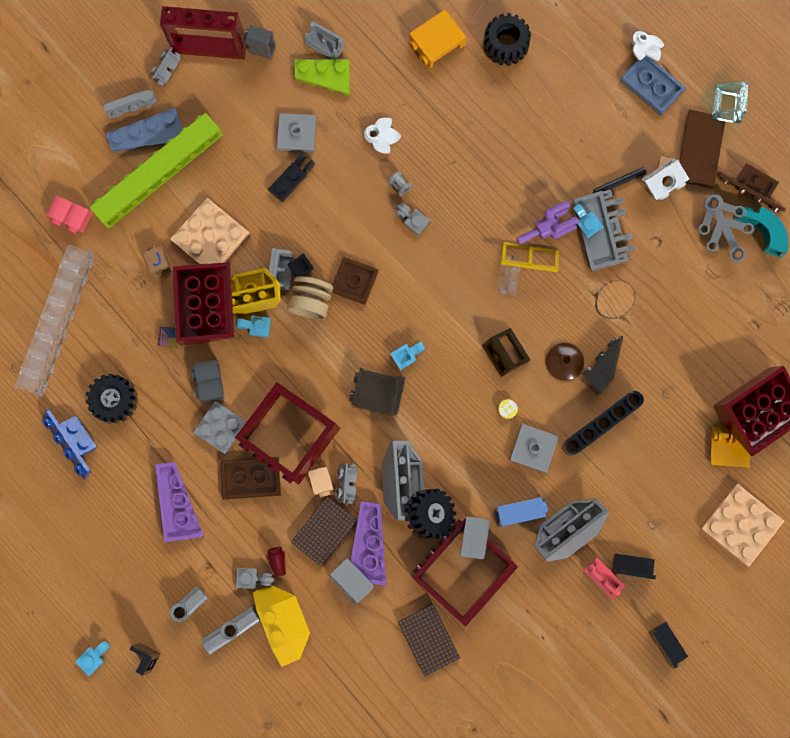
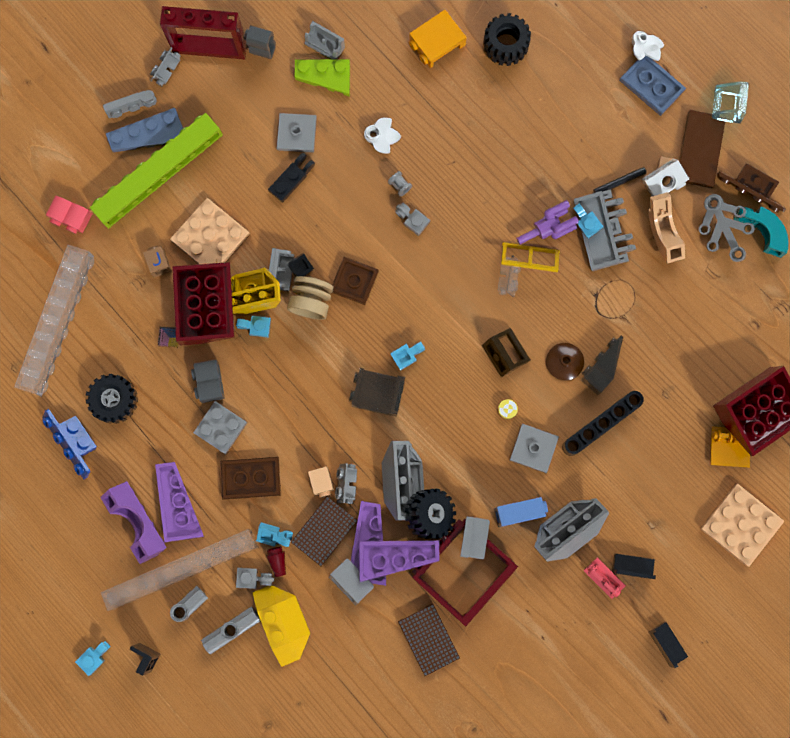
(123, 502): none -> medium lavender arch
(179, 570): none -> clear brick
(270, 535): none -> medium azure plate
(313, 453): dark red window -> none
(390, 557): none -> medium lavender wing
(663, 228): none -> light nougat arch

